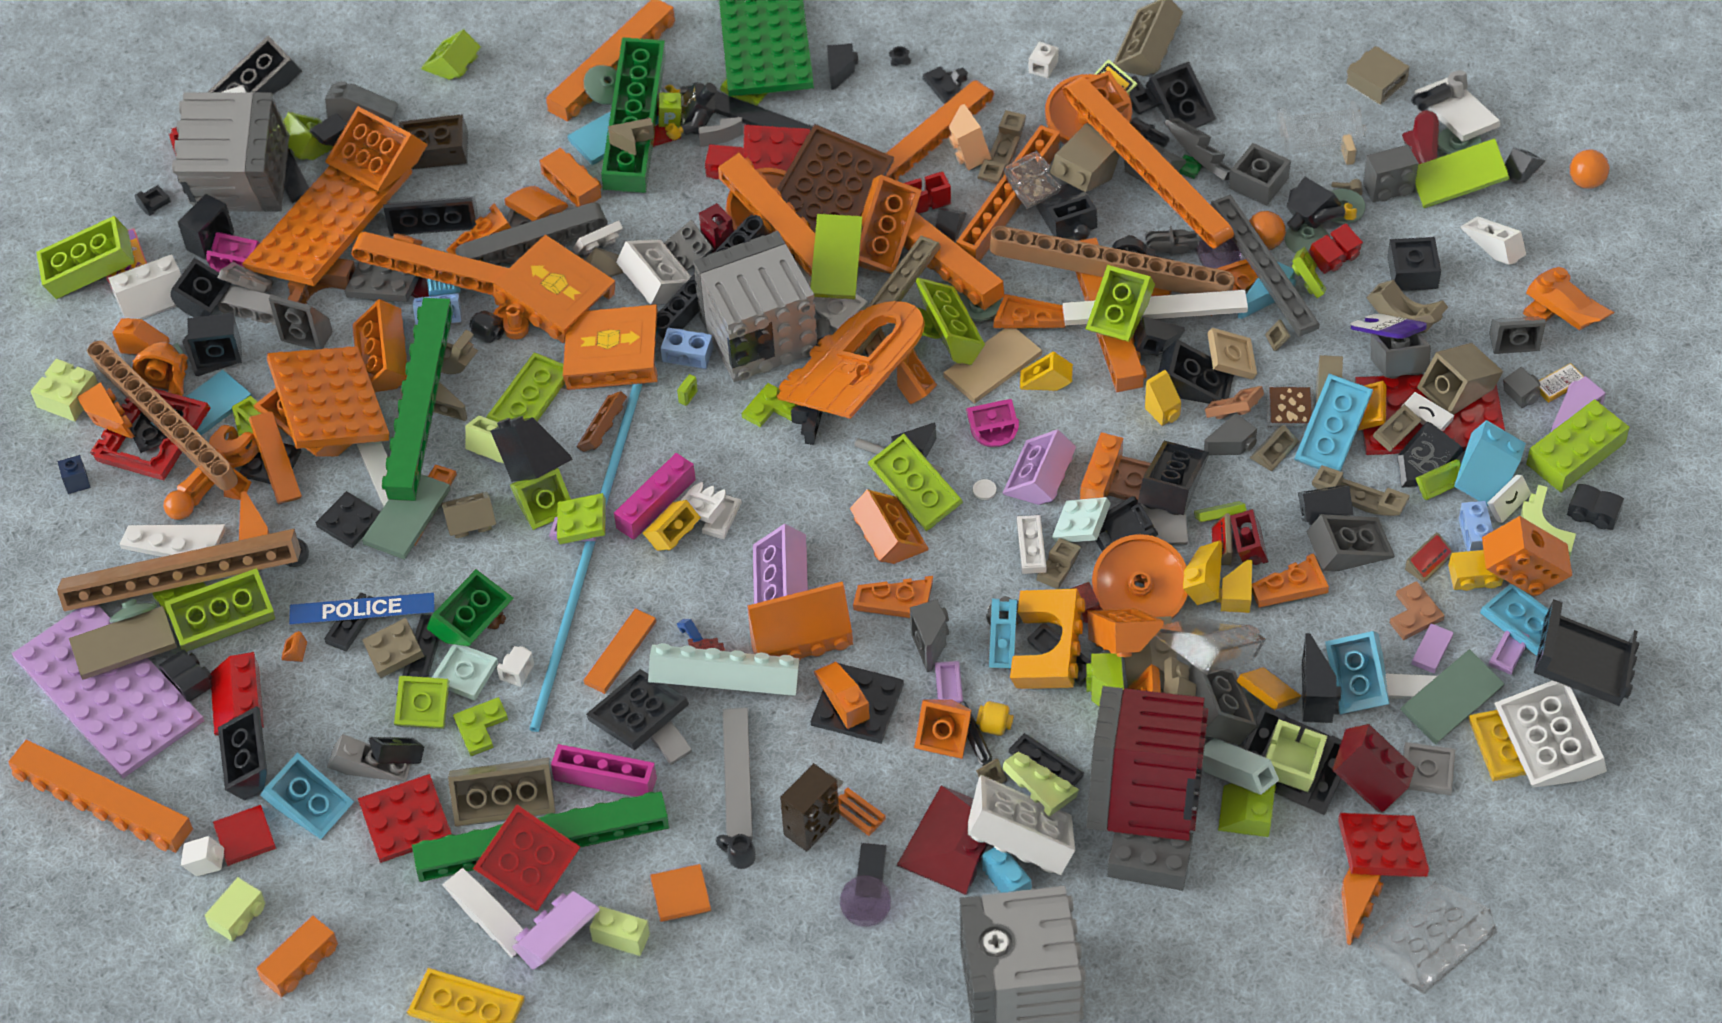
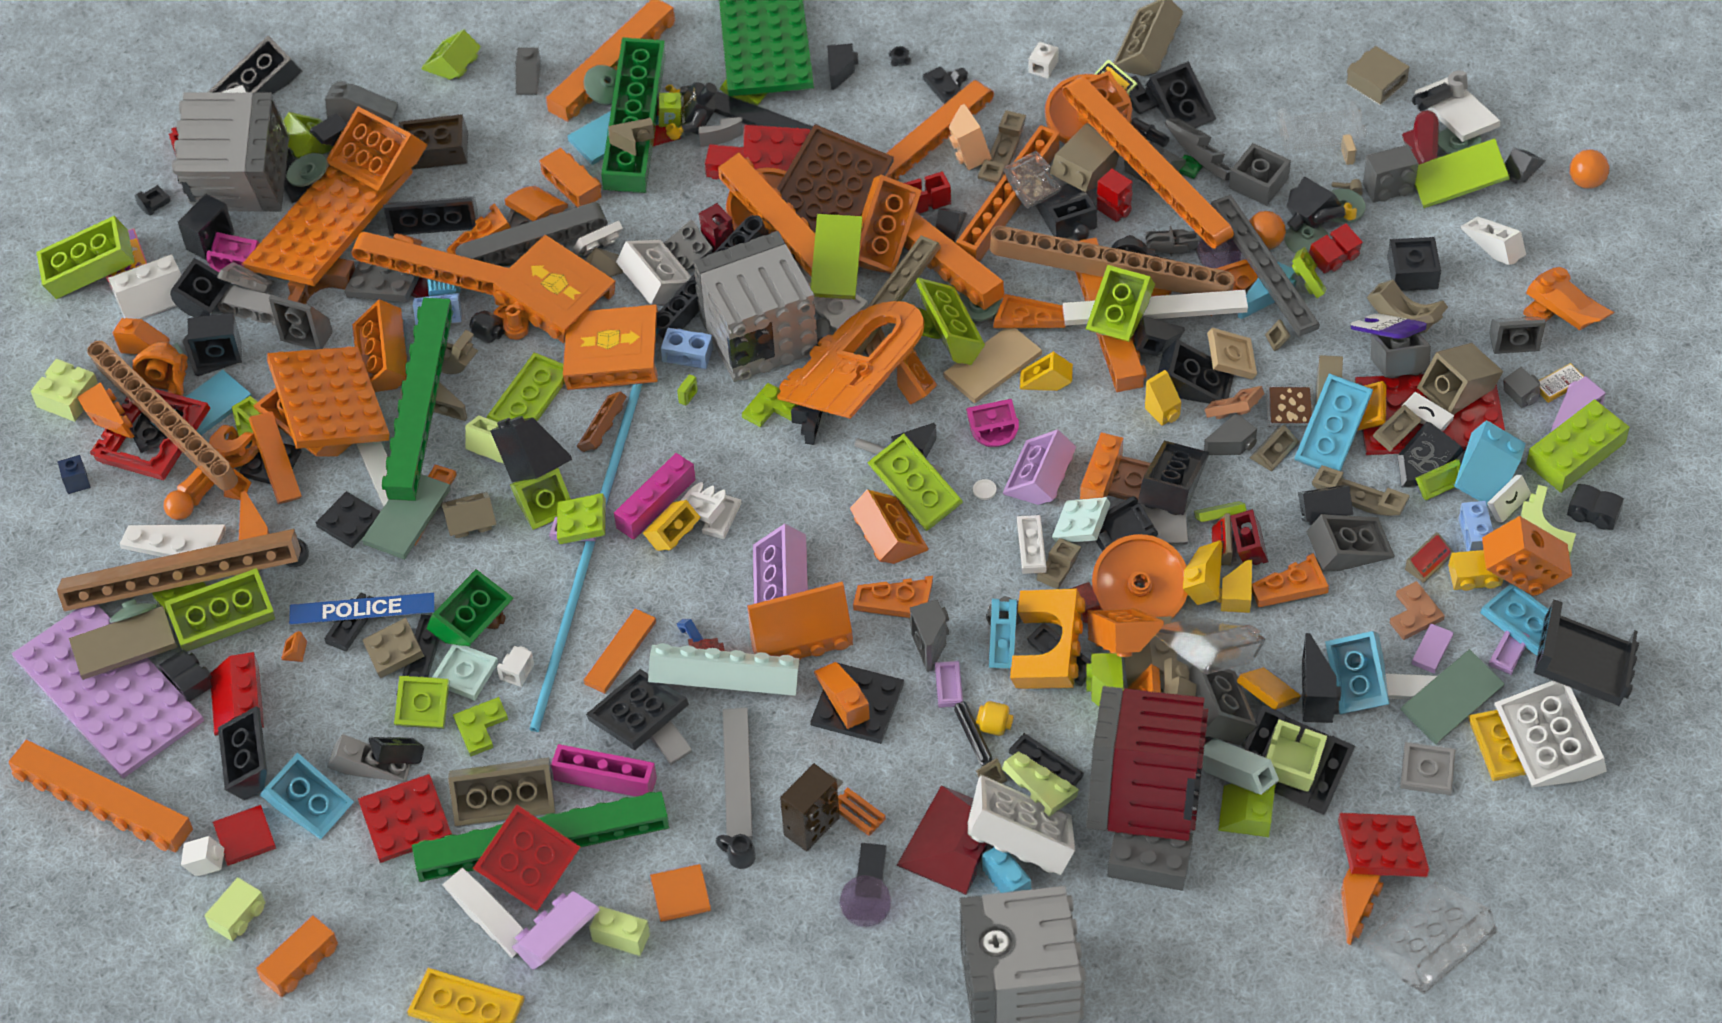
(307, 169): none -> sand green dish
(527, 70): none -> dark grey slope
(943, 727): orange slope -> none
(1114, 195): none -> red piece
(1372, 767): dark red slope -> none

